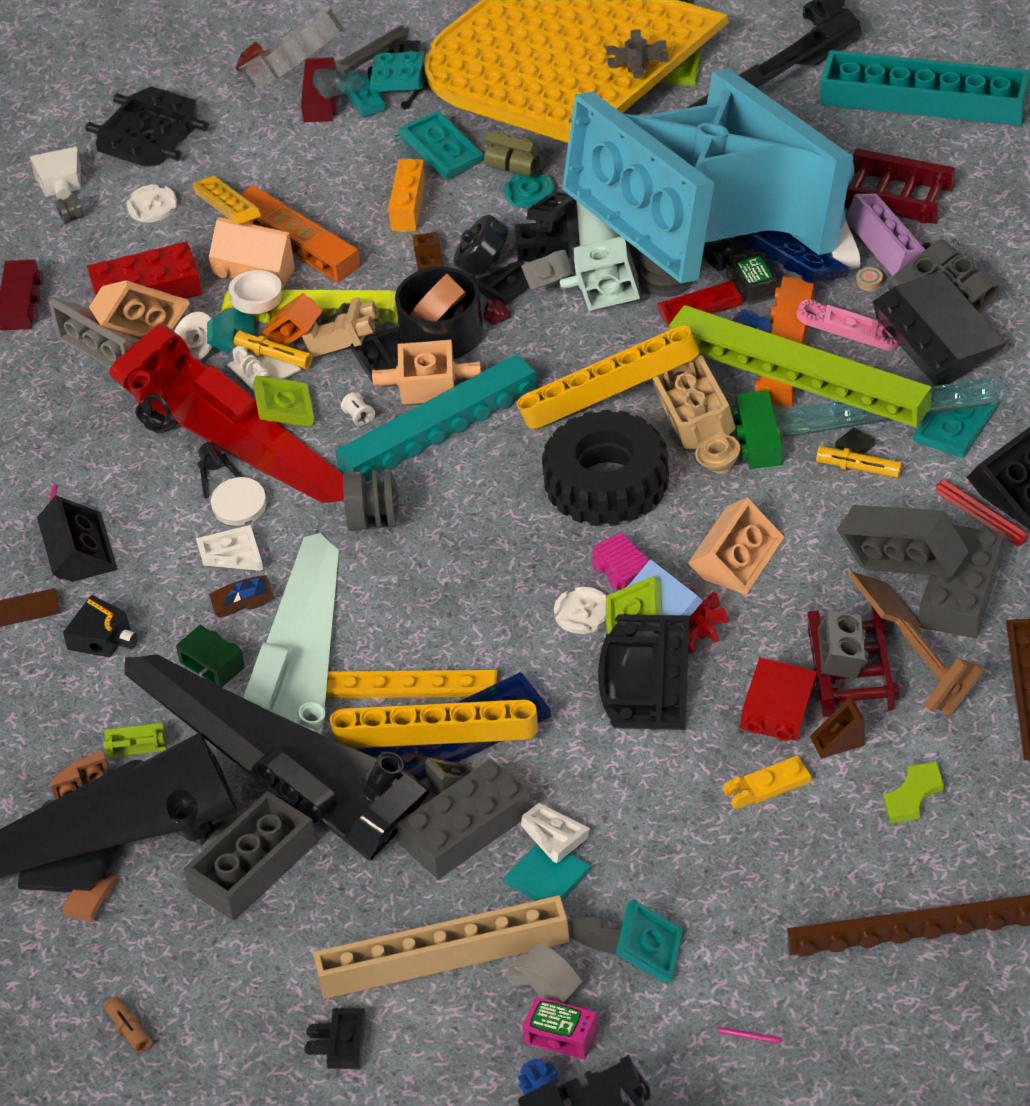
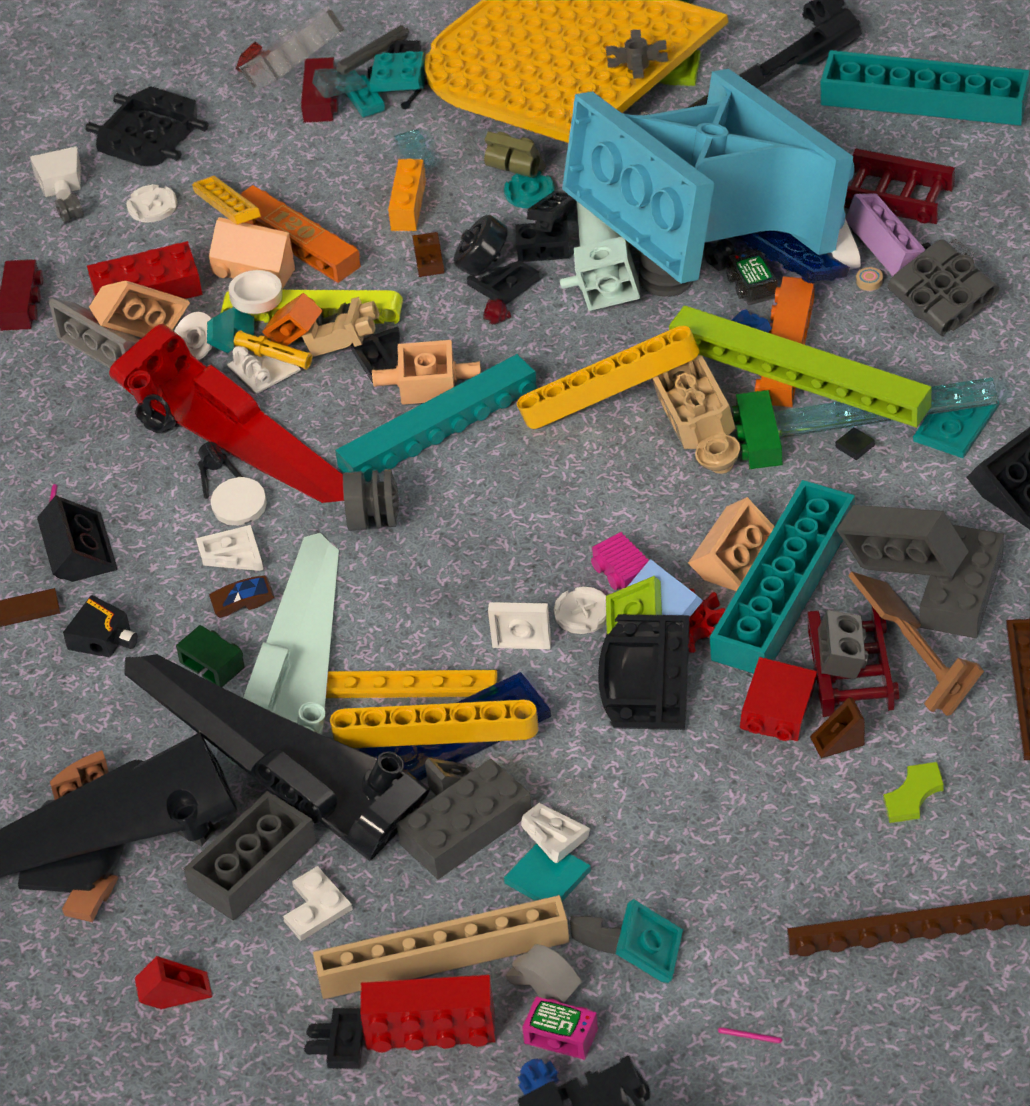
(134, 740): lime hinge -> none
(137, 1037): medium nougat pin -> none
(171, 984): none -> red slope
(283, 401): lime plate -> none
(322, 905): none -> white plate
(358, 409): white bush -> none
(428, 1013): none -> red brick
(439, 300): nougat slope -> none
(441, 144): teal tile -> none
(463, 321): black piece -> none
(519, 625): none -> white tile
(548, 270): light grey brick -> none
(612, 494): black tyre -> none
(708, 300): red plate -> none
(767, 782): yellow hinge -> none
(781, 578): none -> teal brick
(826, 455): yellow pin -> none
(845, 324): bright pink plate -> none
(937, 327): black slope -> none
(981, 512): red axle -> none

